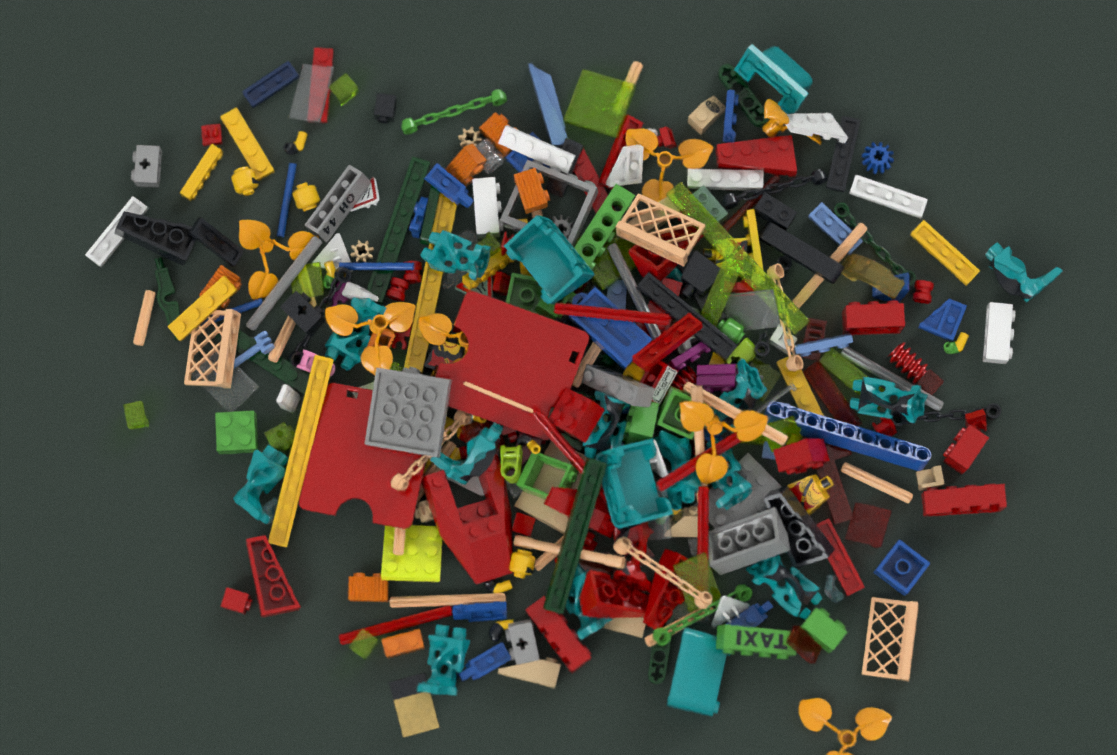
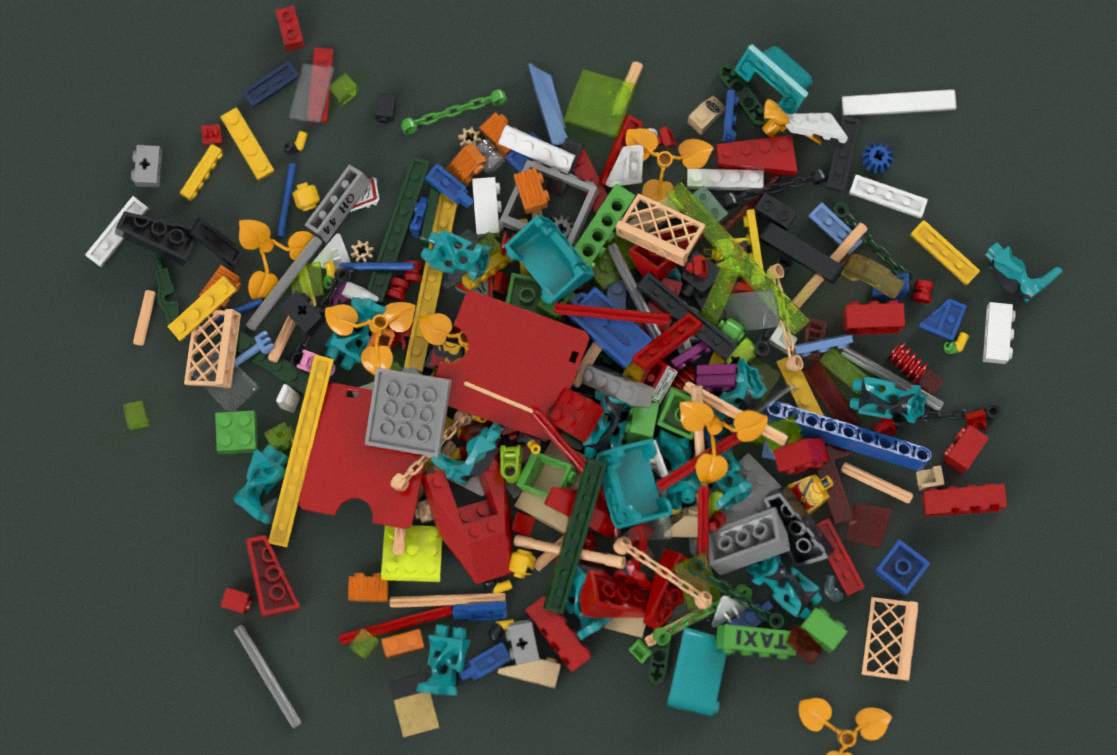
(244, 181): yellow head -> none
(267, 676): none -> light grey axle
(290, 28): none -> red brick
(640, 650): none -> bright green slope
(698, 267): none -> red tile
(701, 568): none -> dark green piece
(712, 499): none -> lime cylinder
(717, 521): none -> red cylinder
(898, 103): none -> white tile

